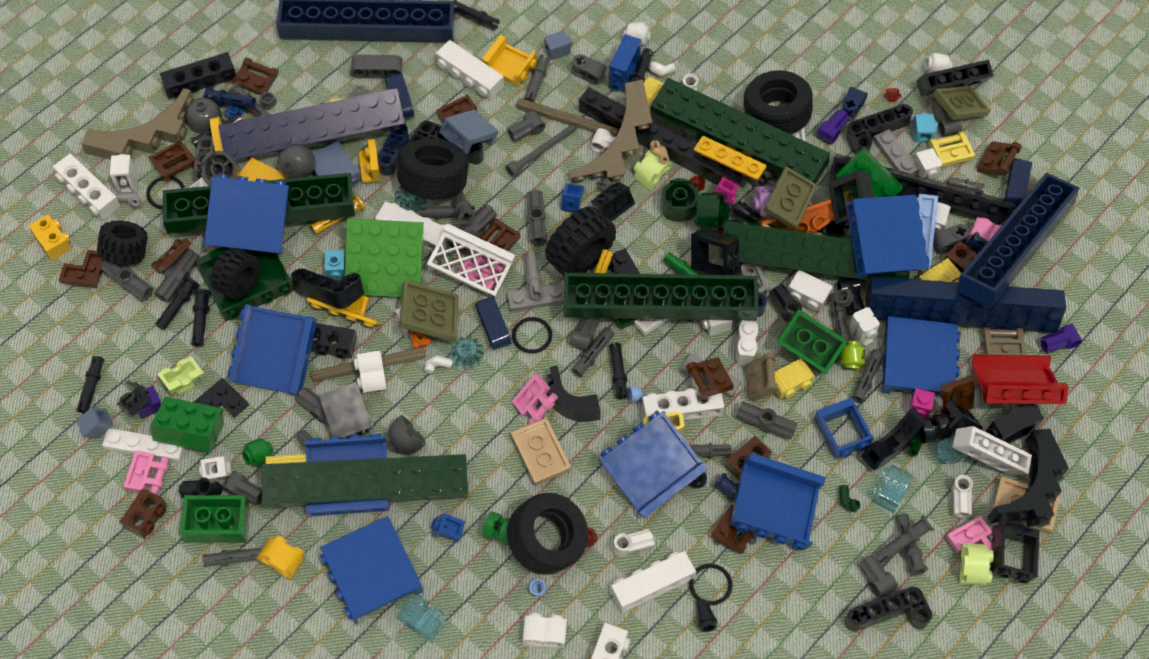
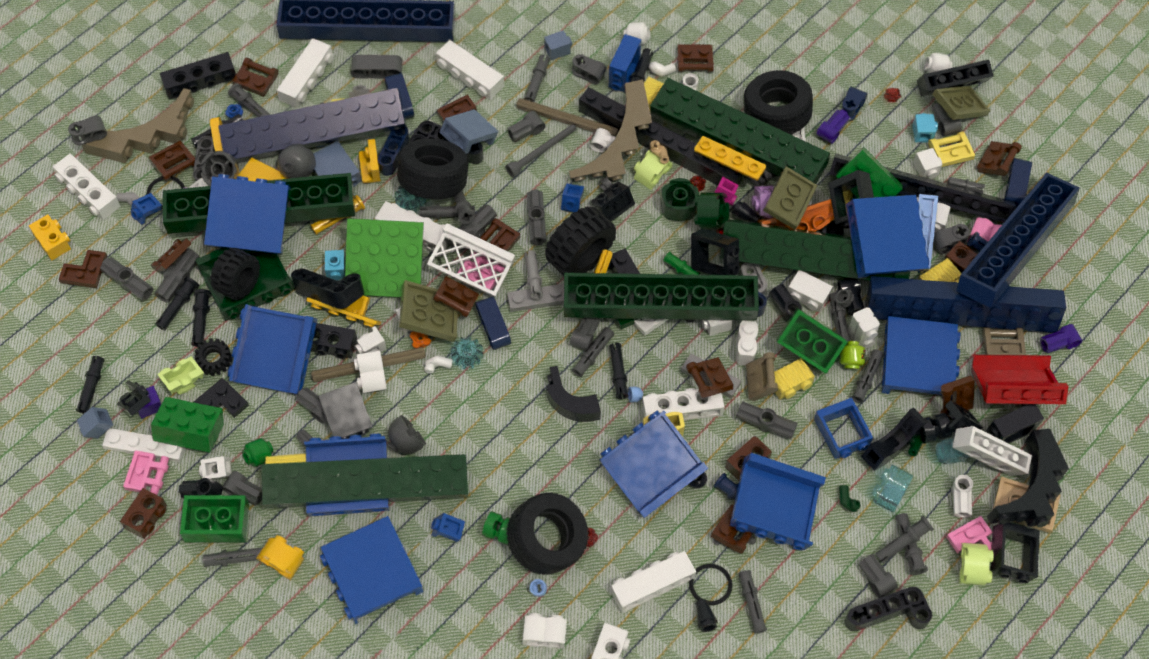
(88, 129): none -> dark grey piece
(122, 242): black tyre -> none
(123, 173): white brick -> none
(144, 207): none -> blue bracket
(200, 112): dark grey cylinder -> none
(206, 349): none -> black tyre
(223, 97): dark blue pin -> none
(267, 96): dark grey plate -> none
(305, 73): none -> white brick
(370, 342): none -> white brick
(422, 618): clear light blue brick -> none
(456, 296): none -> reddish brown plate
(480, 17): black pin -> none
(510, 61): yellow panel -> none
(529, 397): bright pink plate -> none
(532, 350): black tyre -> none
(541, 451): tan plate -> none
(634, 542): white piece -> none
(695, 57): none -> reddish brown plate
(710, 450): dark grey axle -> none
(750, 593): none -> dark grey pin
(874, 124): black beam -> none
(895, 152): light grey plate -> none
(922, 401): dark pink brick -> none

